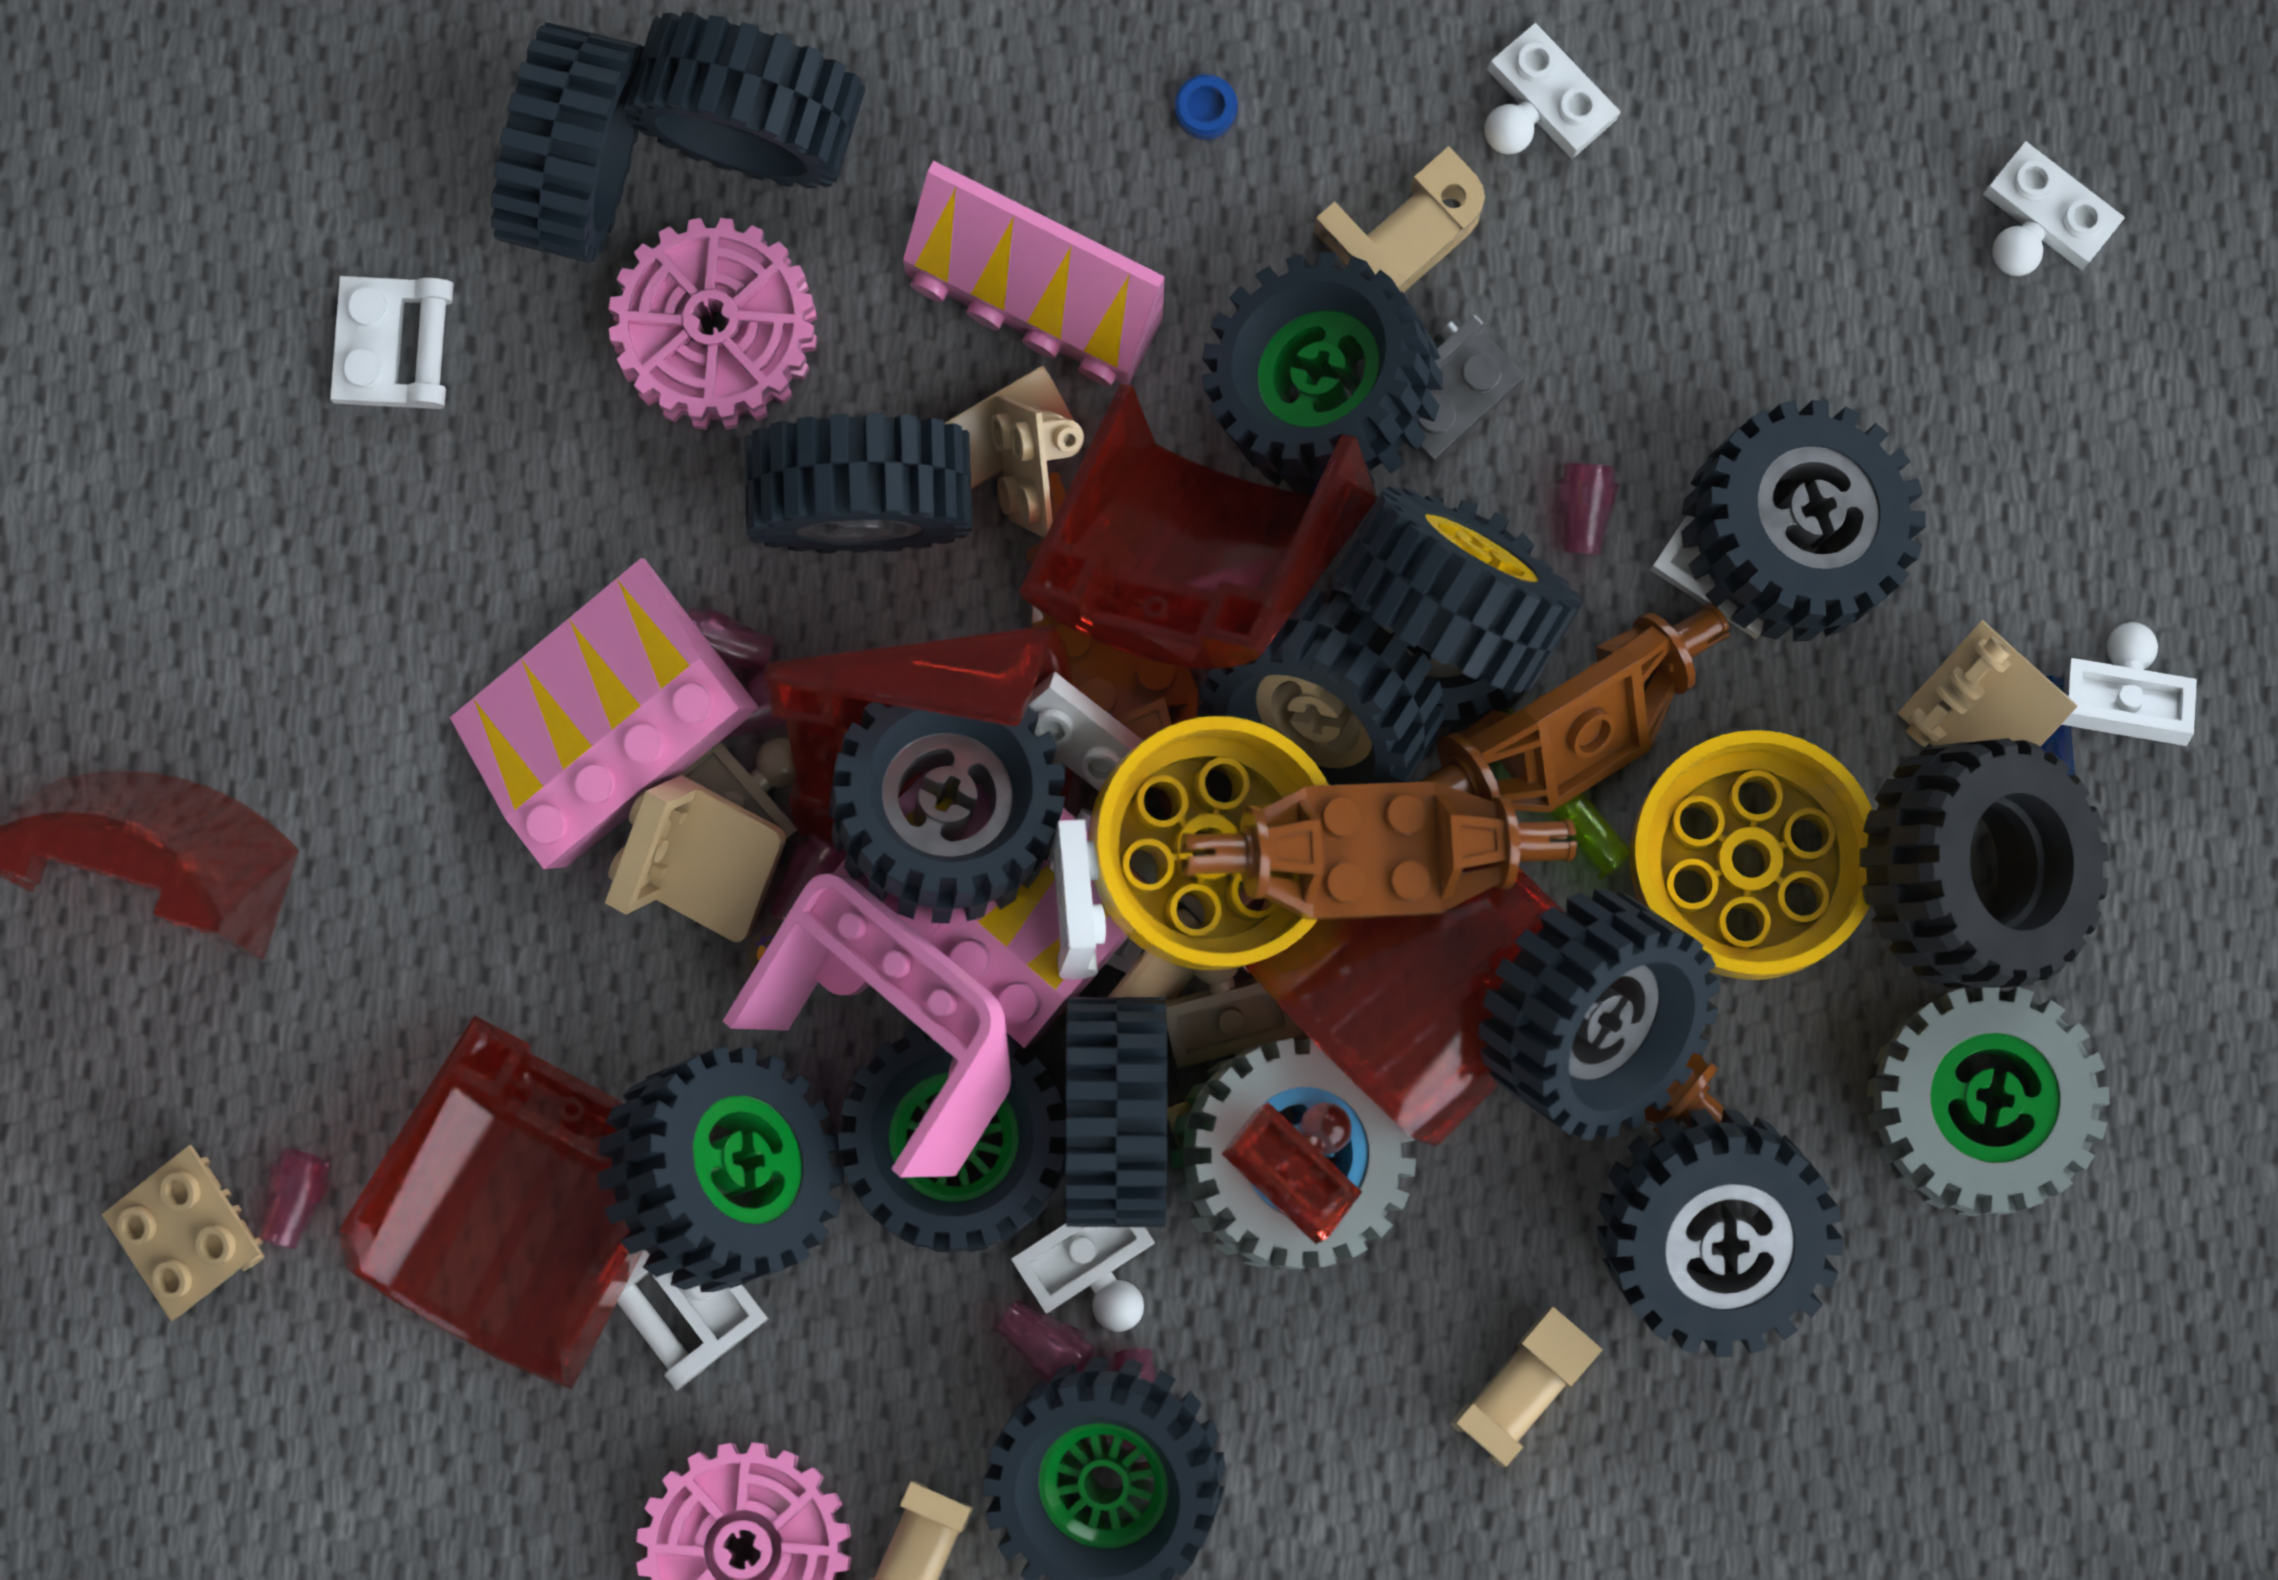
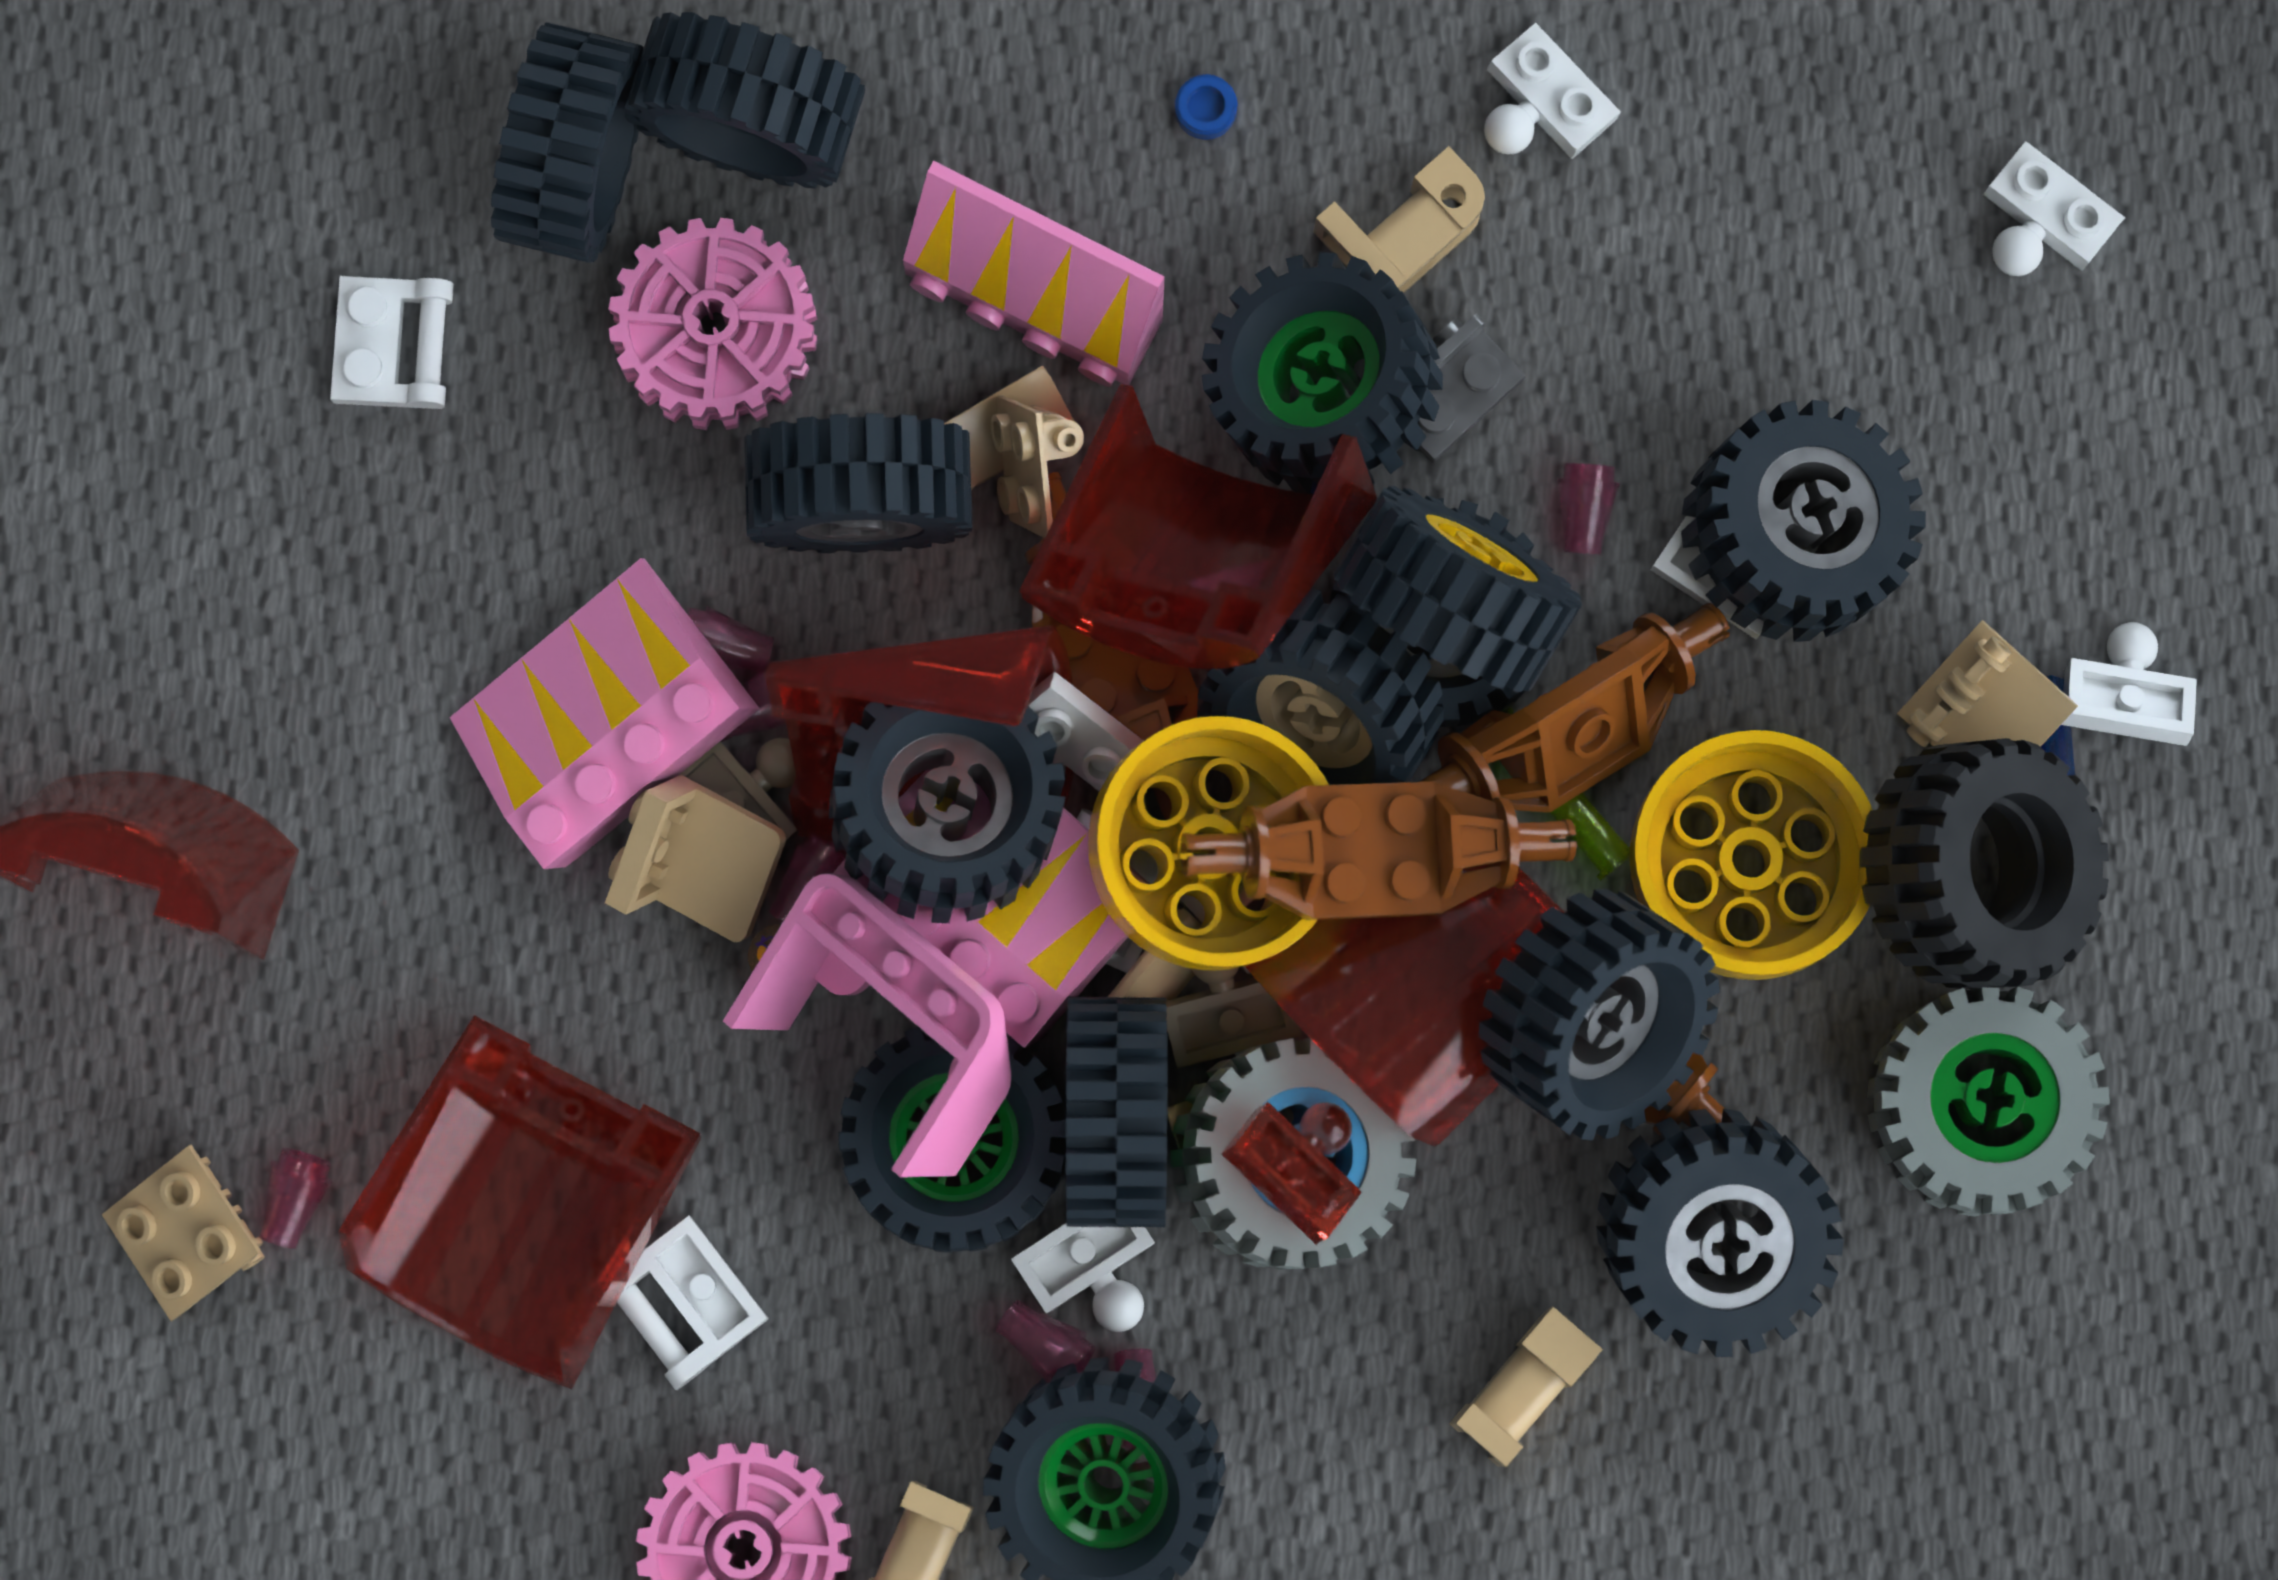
(677, 1184): black wheel -> none
(1079, 920): white plate -> none

